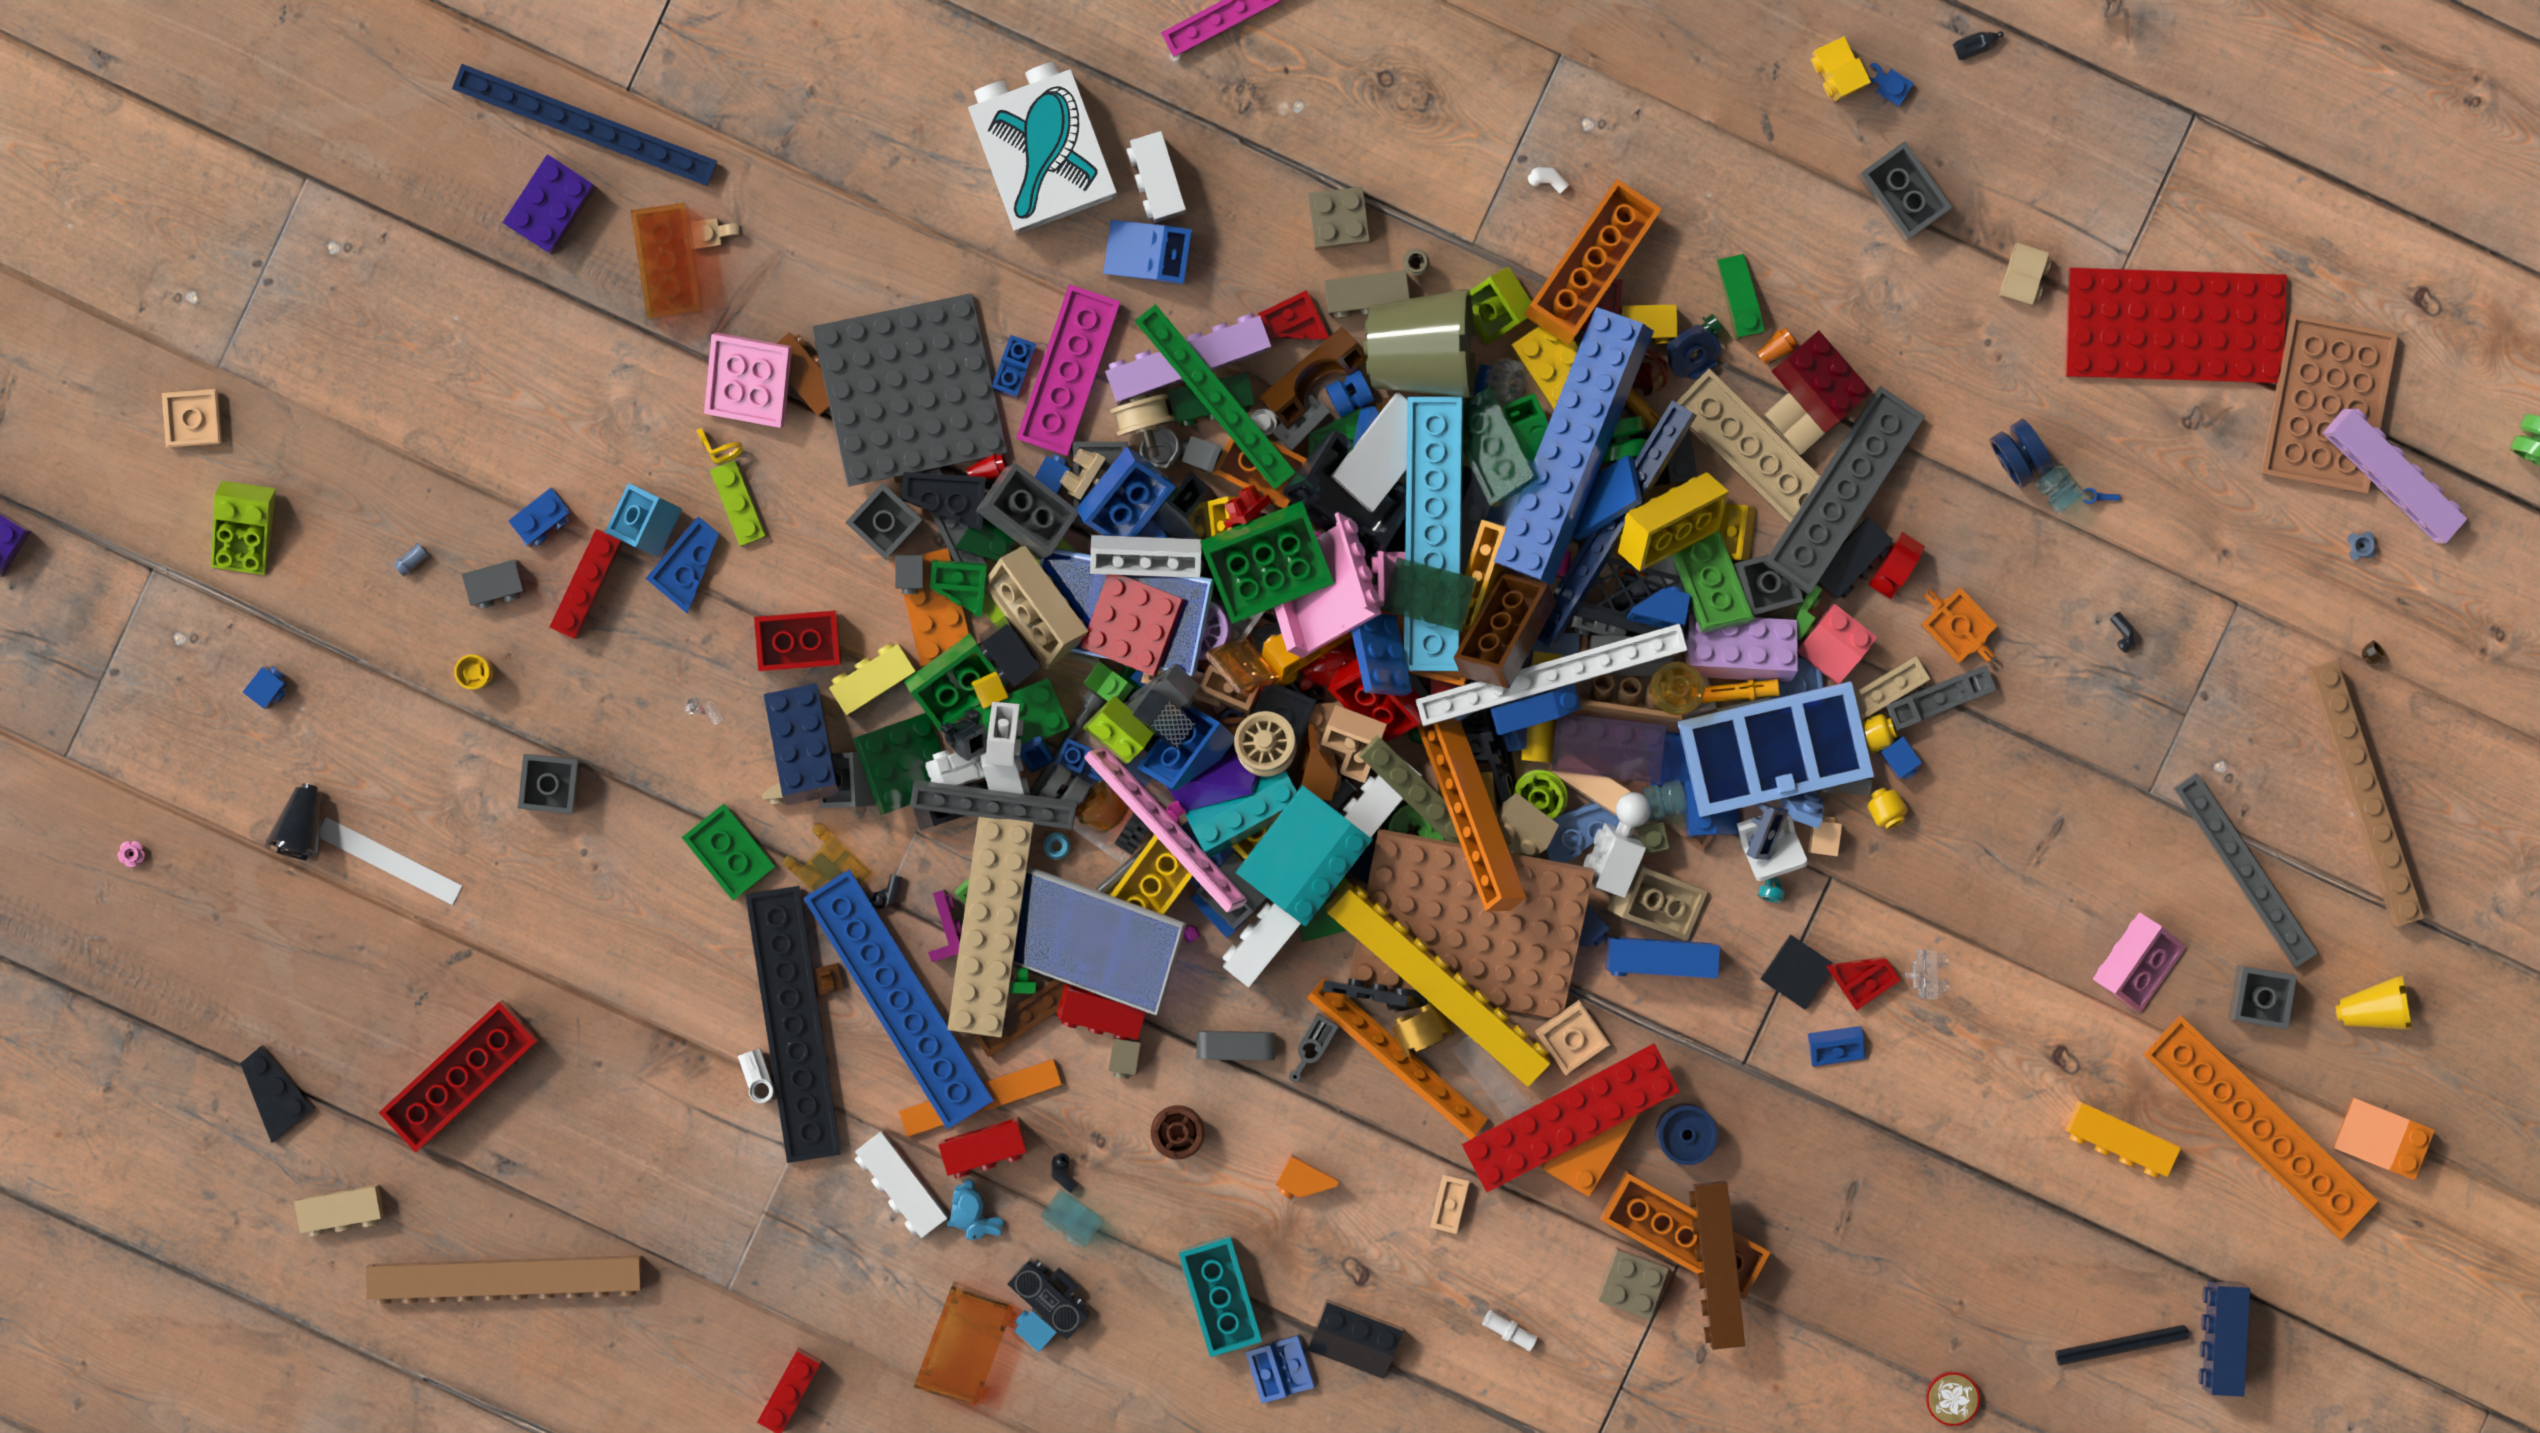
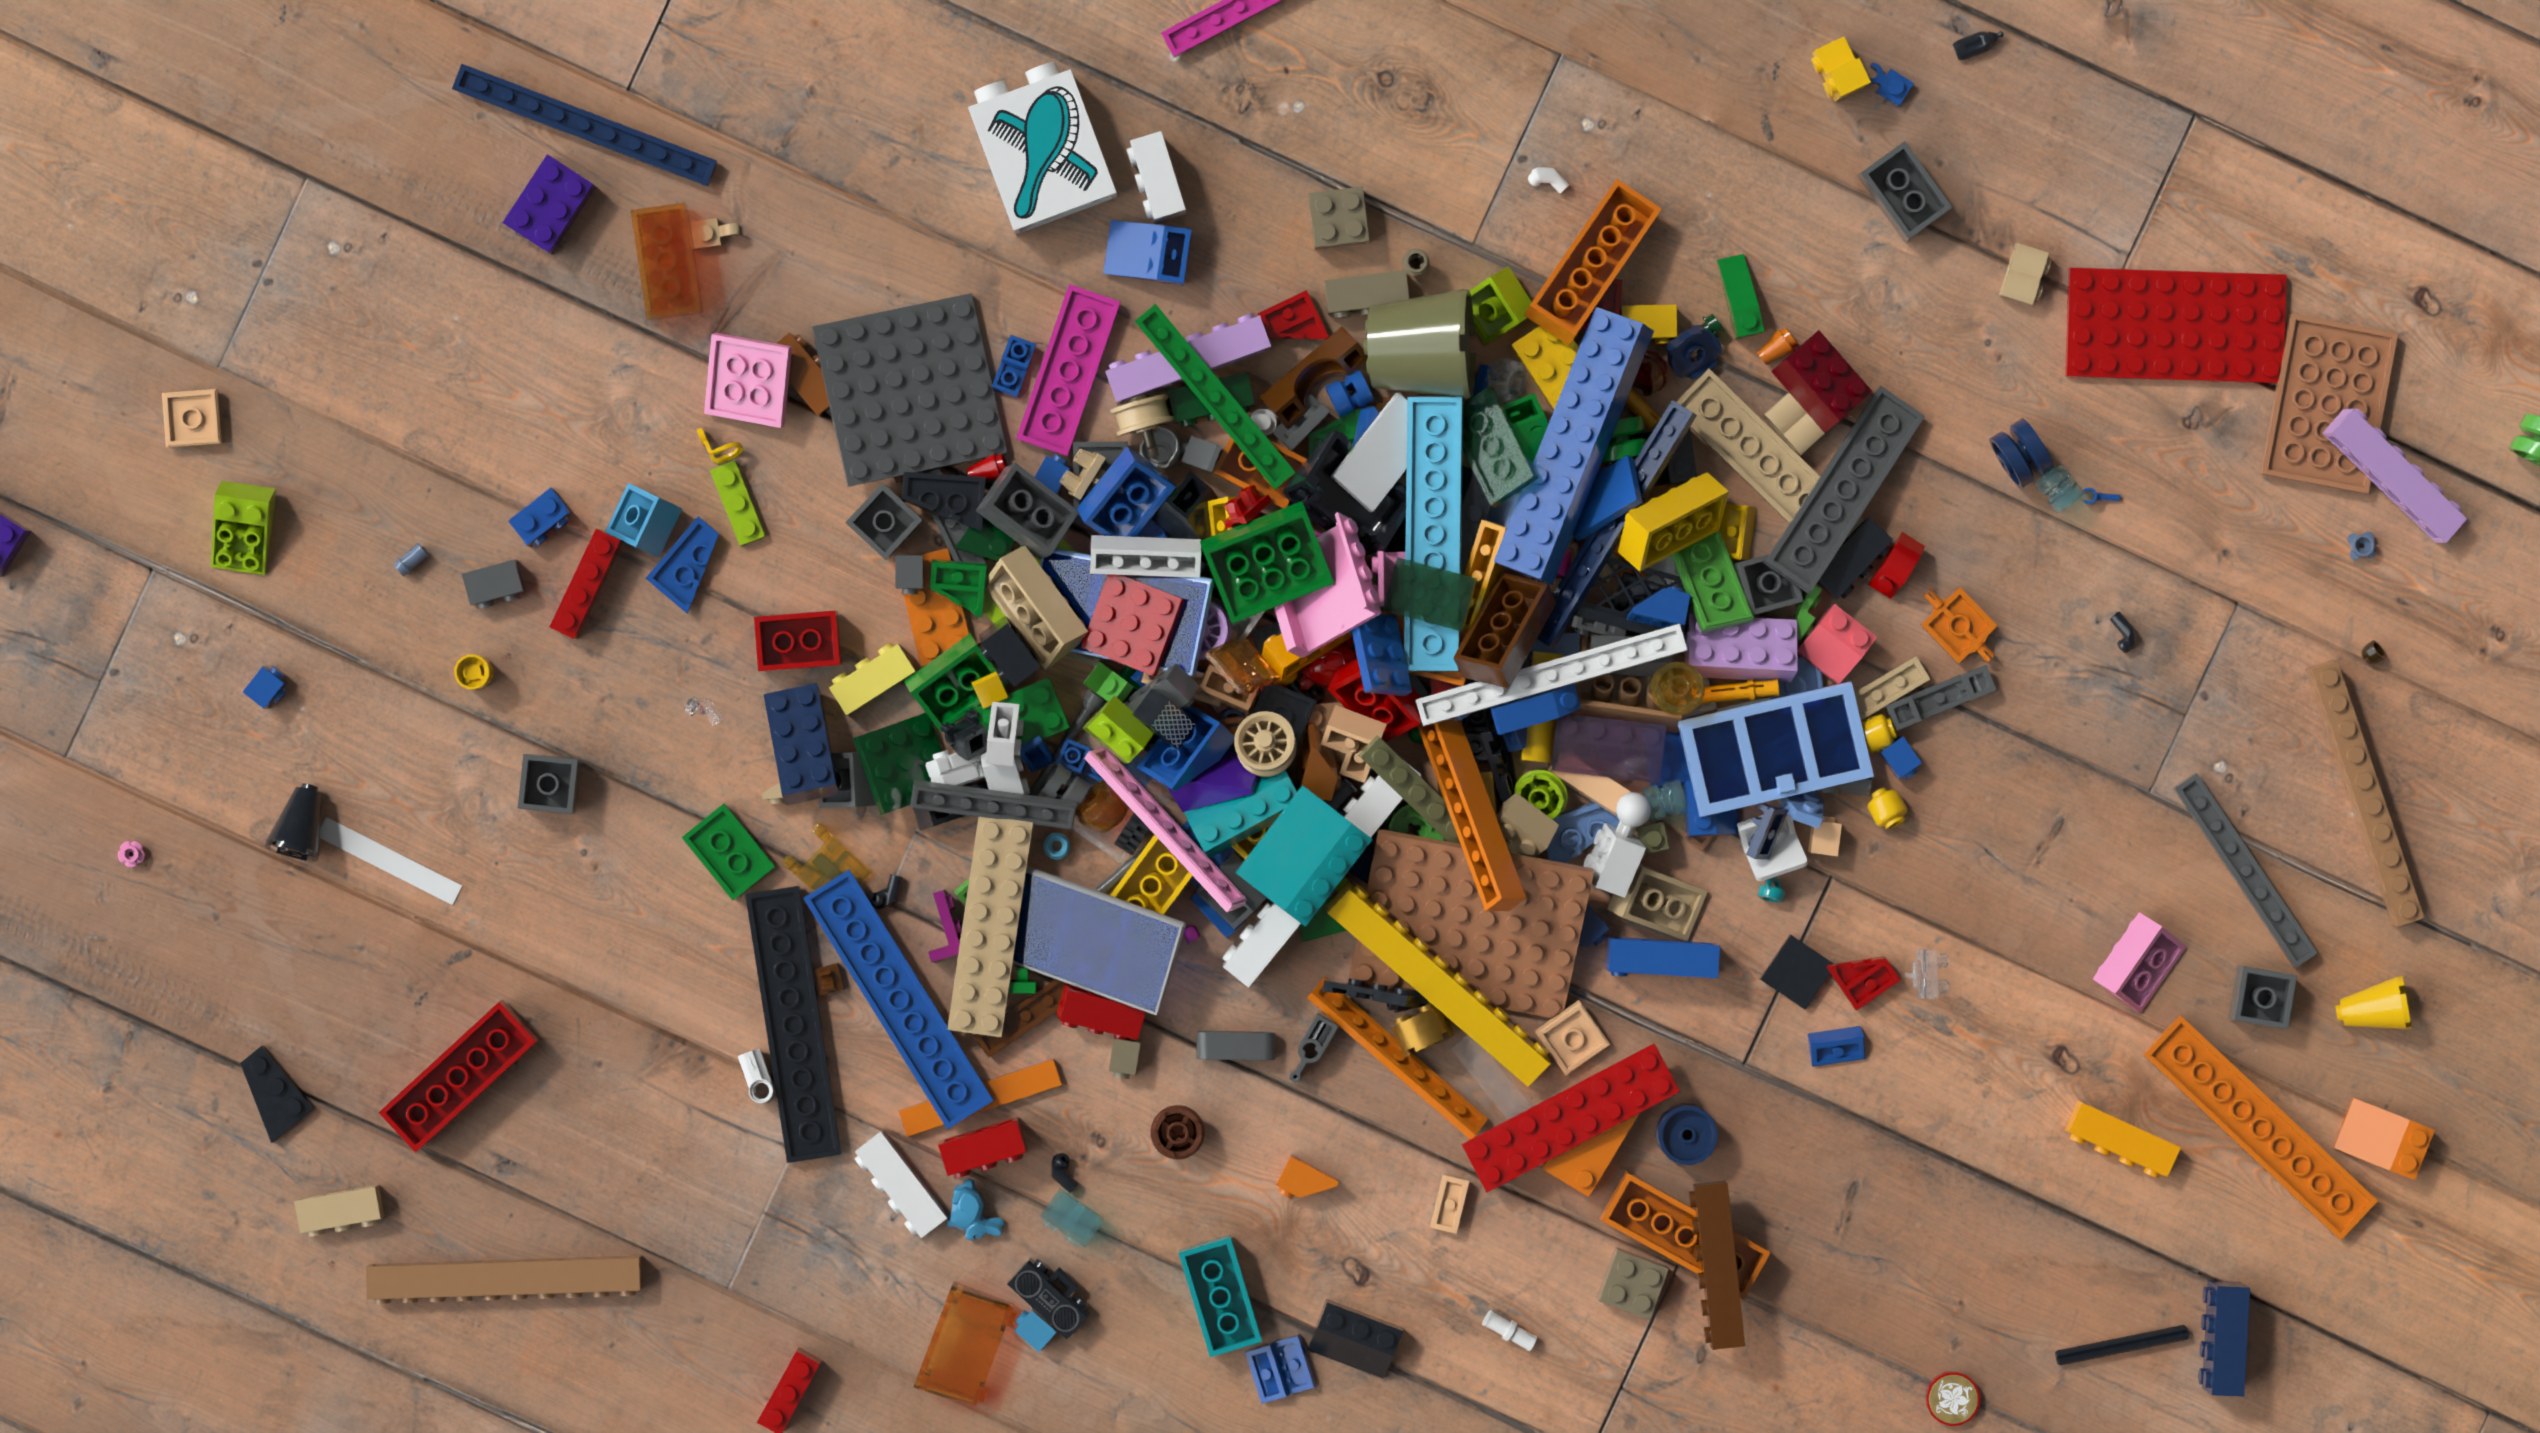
(1175, 810): dark pink hand -> none

